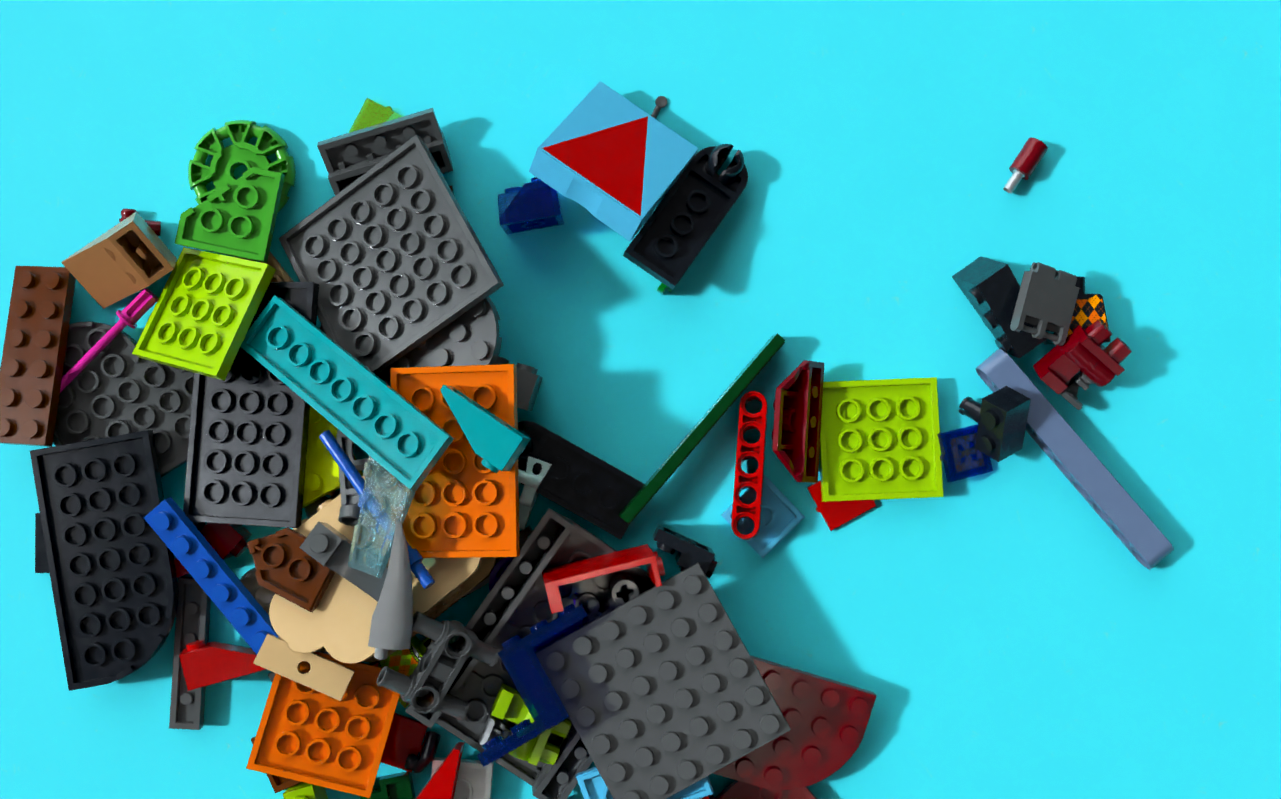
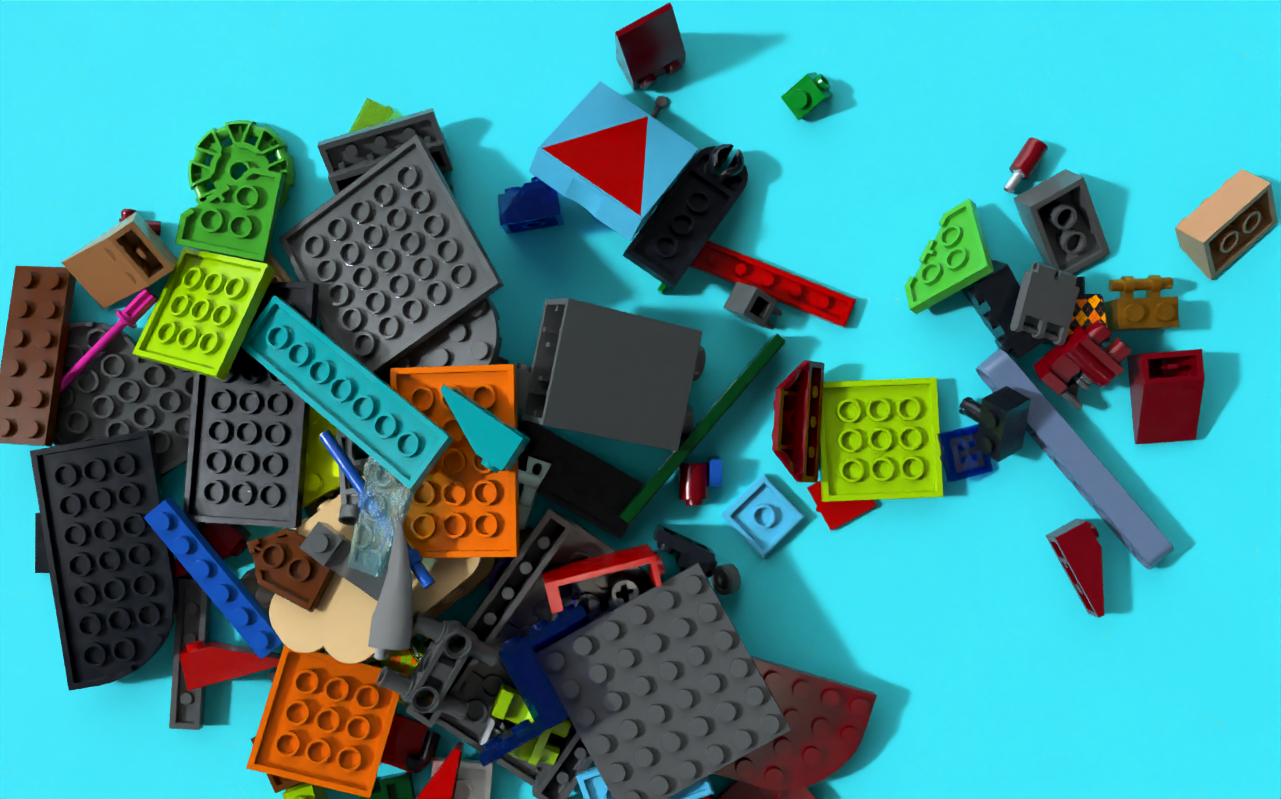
(323, 676): tan tile -> none
(613, 374): none -> dark grey brick
(650, 48): none -> dark red slope
(693, 483): none -> dark red brick
(715, 471): none -> blue tile
(726, 579): none -> dark grey tile
(745, 451): red beam -> none
(752, 305): none -> dark grey brick
(776, 283): none -> red tile
(807, 94): none -> green bracket
(951, 260): none -> bright green plate
(1063, 222): none -> dark grey slope
(1082, 560): none -> dark red slope
(1141, 313): none -> pearl gold brick
(1166, 395): none -> dark red slope
(1227, 222): none -> slope

